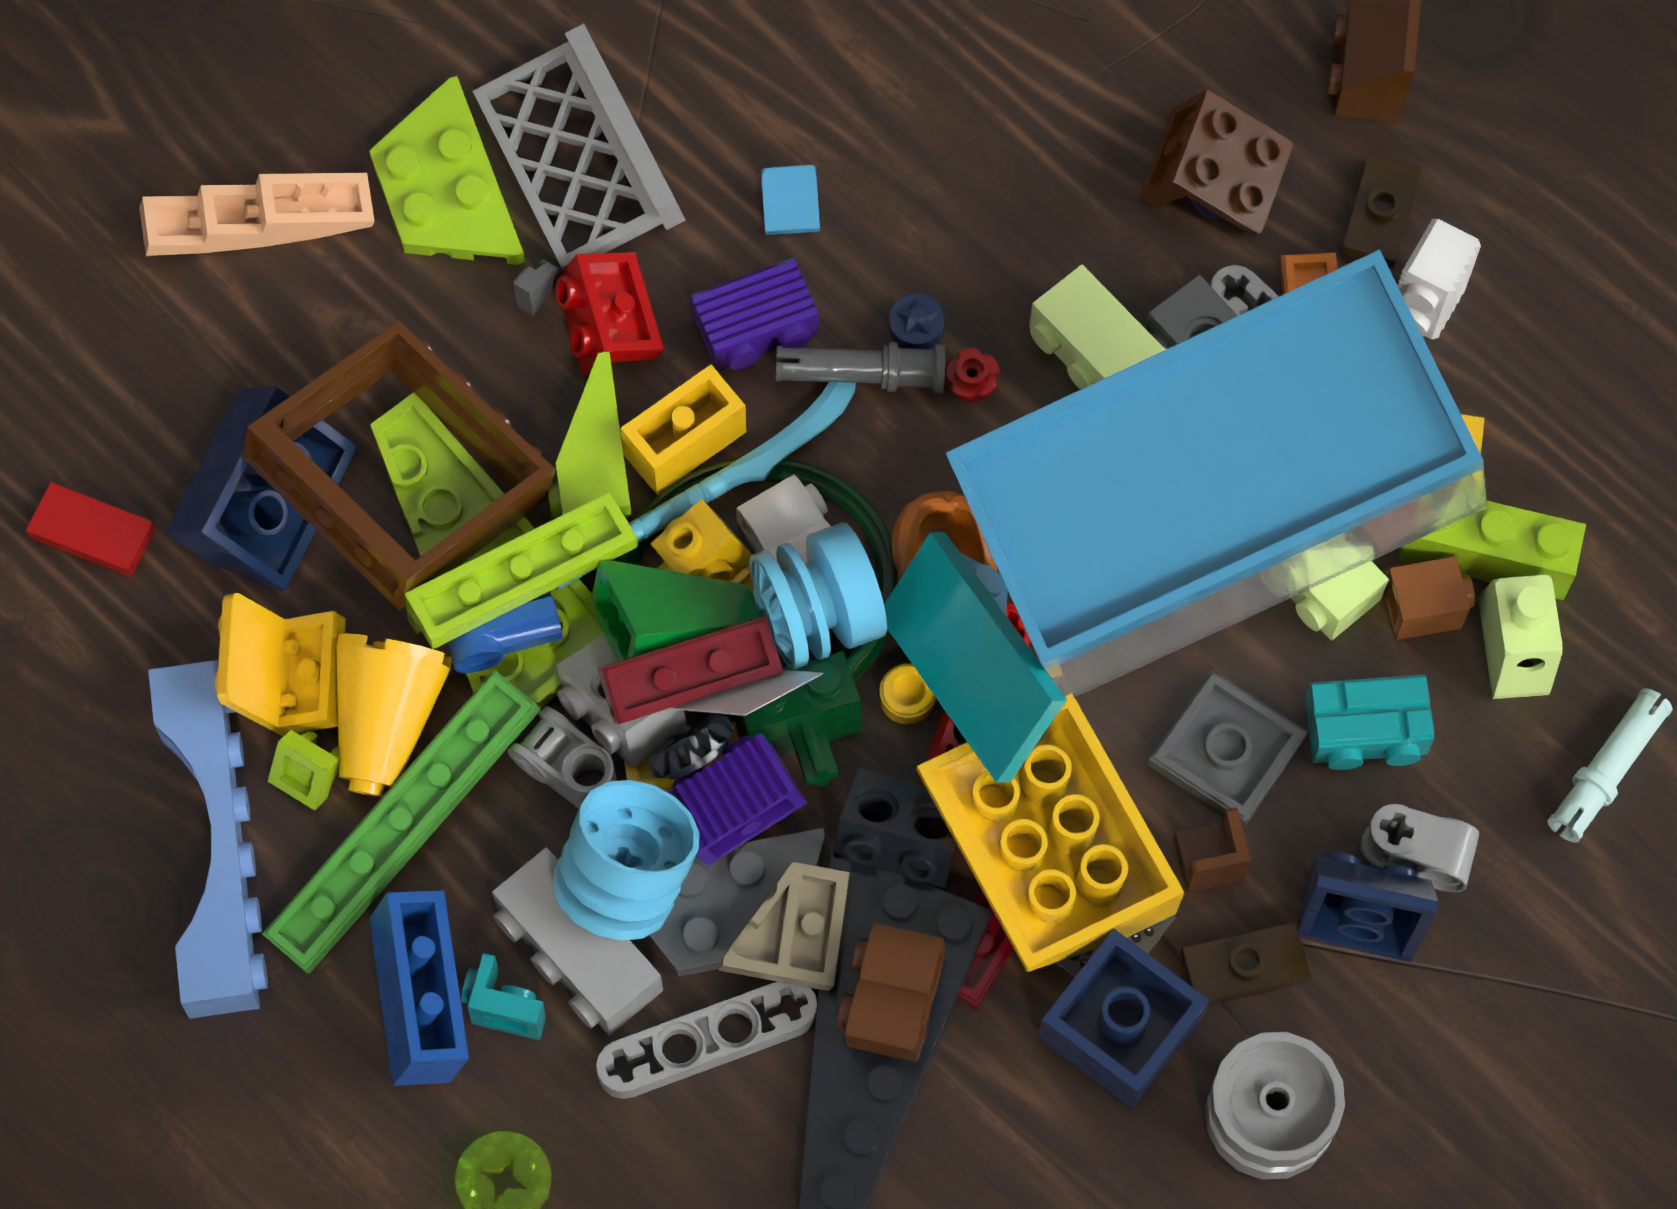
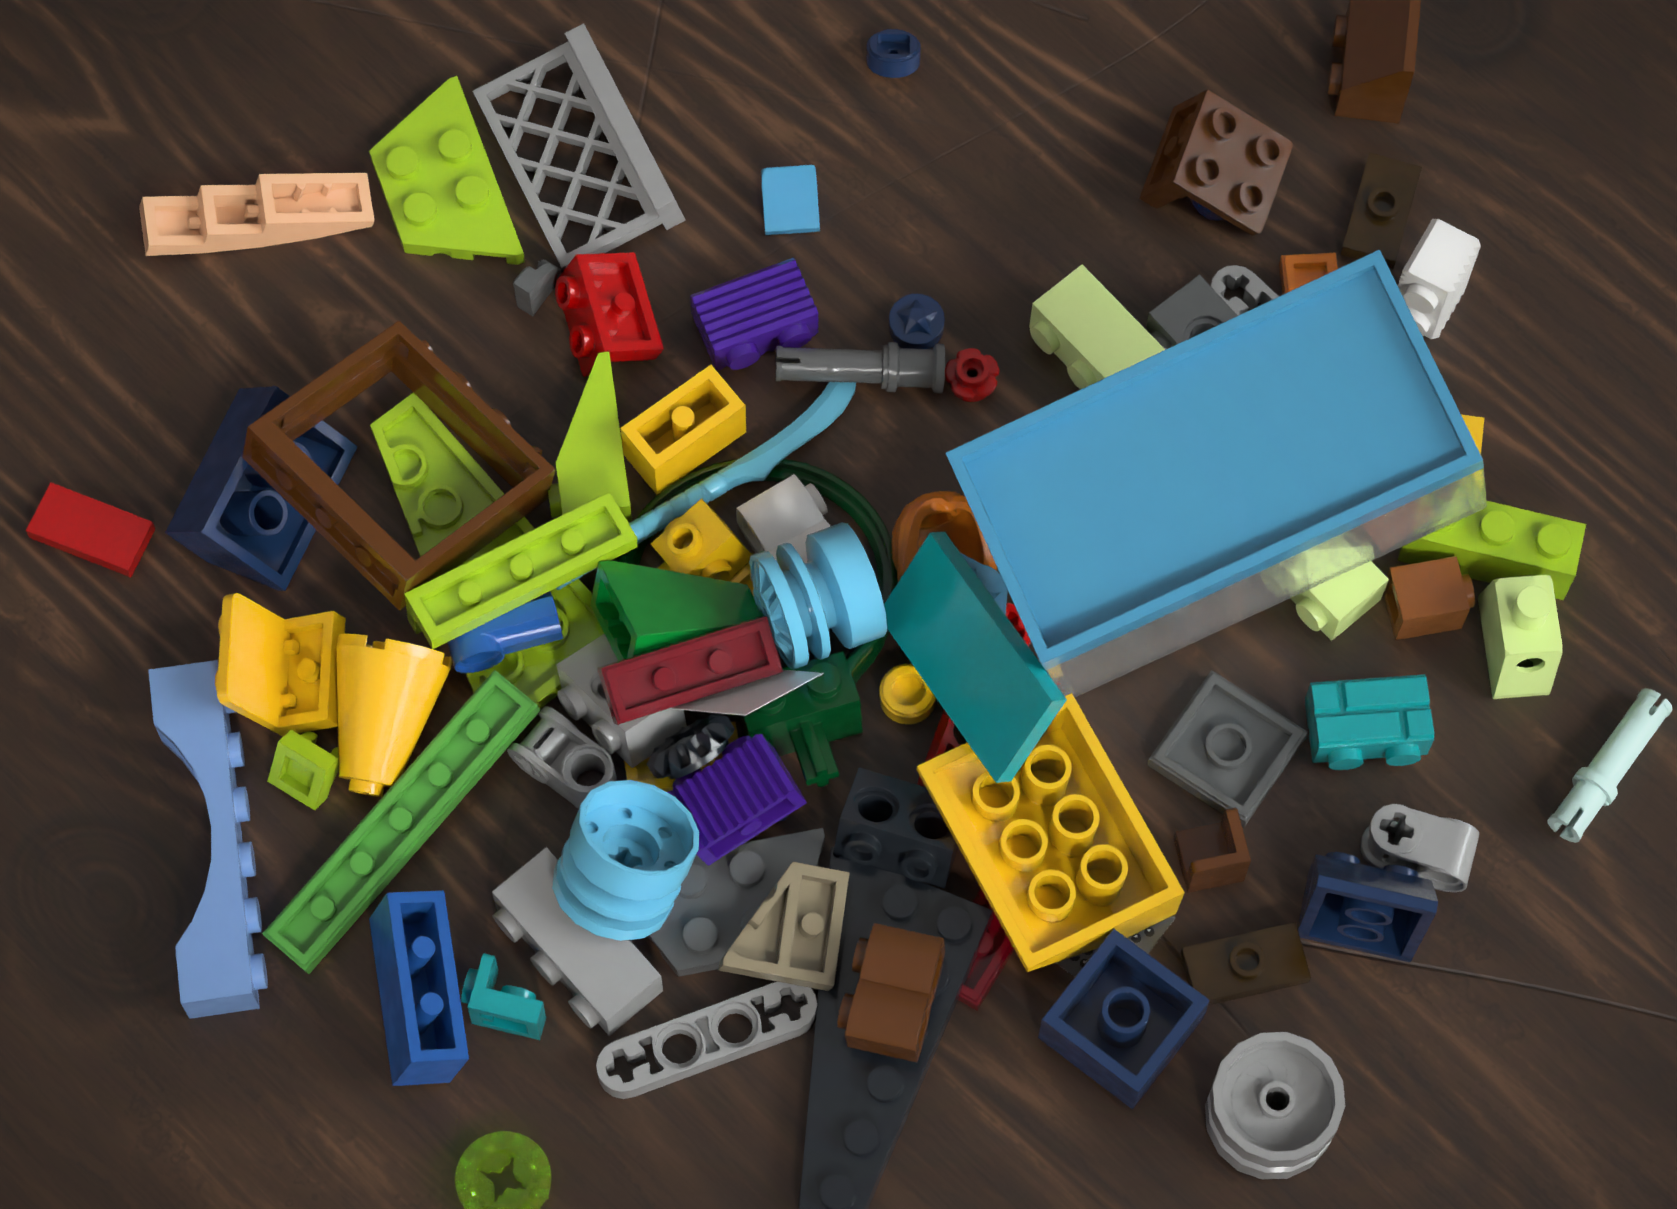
(893, 53): none -> dark blue tile

